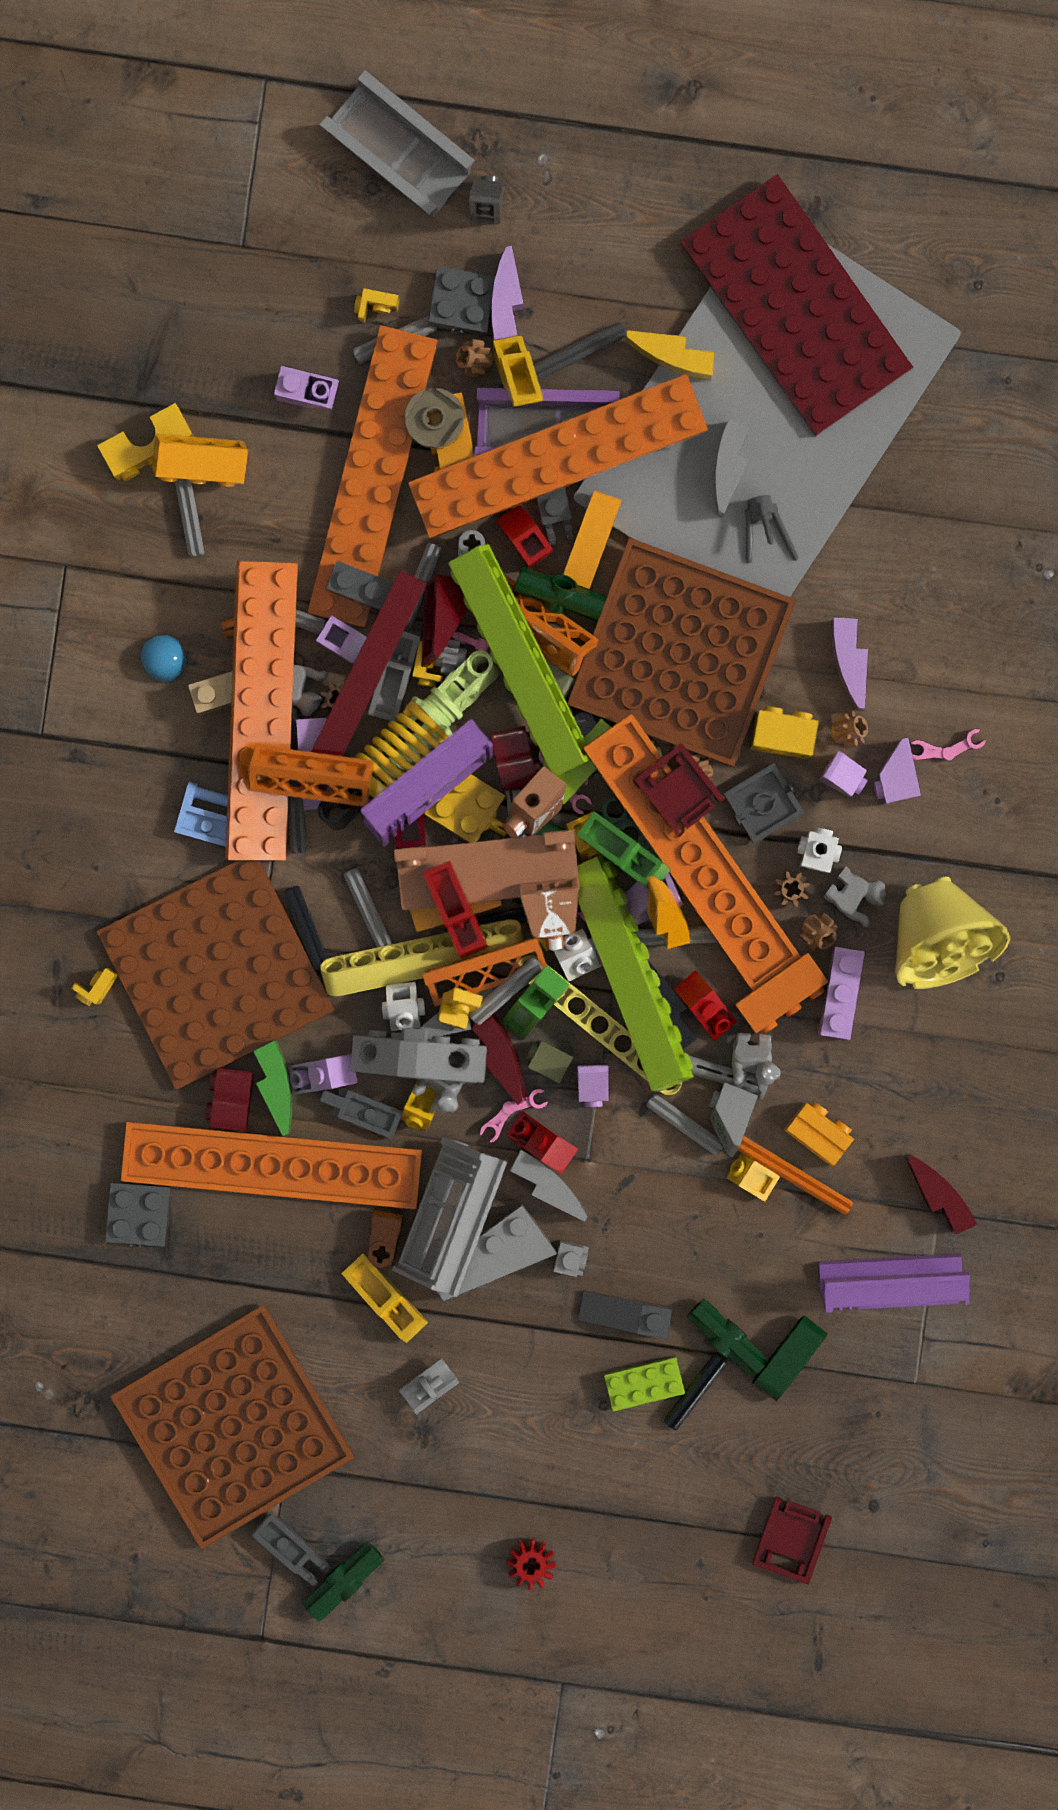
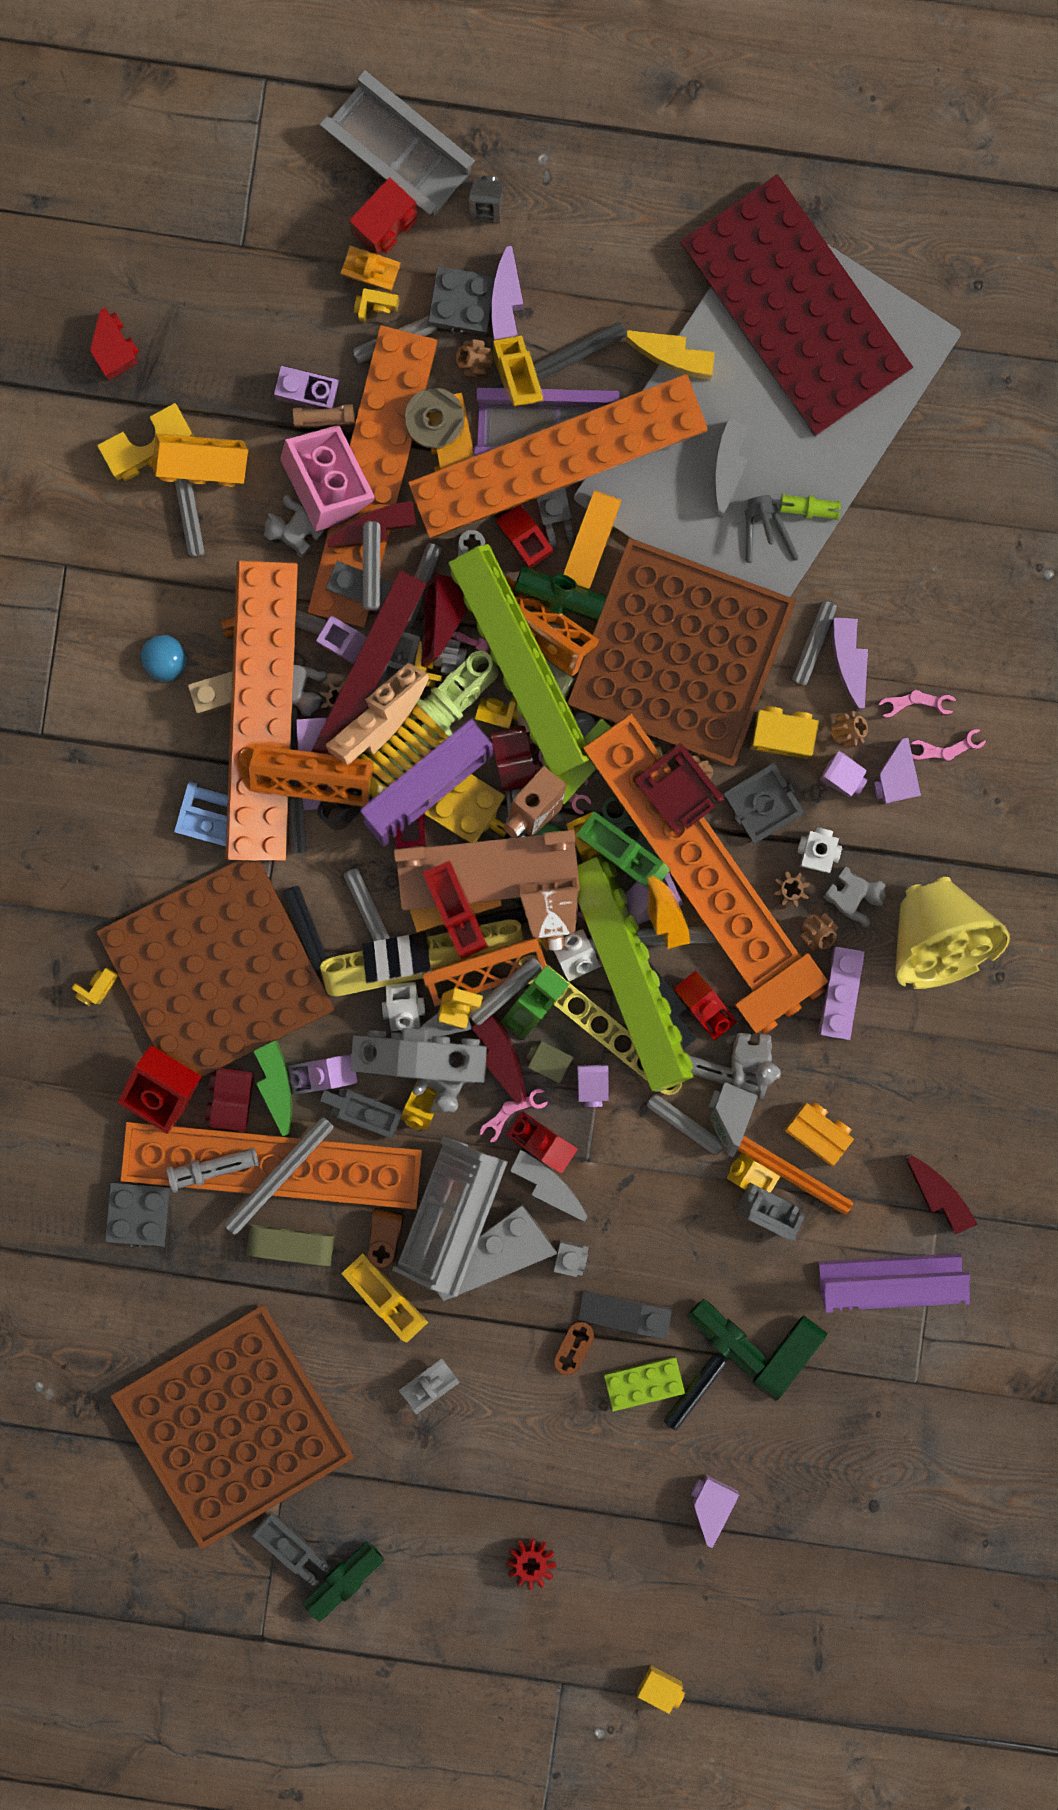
(109, 346): none -> red slope
(159, 1089): none -> red brick
(198, 1172): none -> light grey pin
(279, 1175): none -> light grey axle
(289, 1245): none -> olive beam
(295, 531): none -> light grey animal
(318, 417): none -> medium nougat plate
(326, 477): none -> bright pink slope
(370, 268): none -> light orange hips
(371, 565): none -> light grey axle
(384, 217): none -> red brick
(386, 713): none -> light nougat slope
(389, 517): none -> dark red slope
(396, 957): none -> black sticker
(496, 713): none -> yellow bracket
(580, 1351): none -> dark orange beam
(661, 1690): none -> yellow brick
(713, 1506): none -> lavender slope
(770, 1212): none -> dark grey hinge
(792, 1534): dark red container -> none
(810, 506): none -> lime pin
(814, 643): none -> light grey axle
(916, 697): none -> bright pink piece

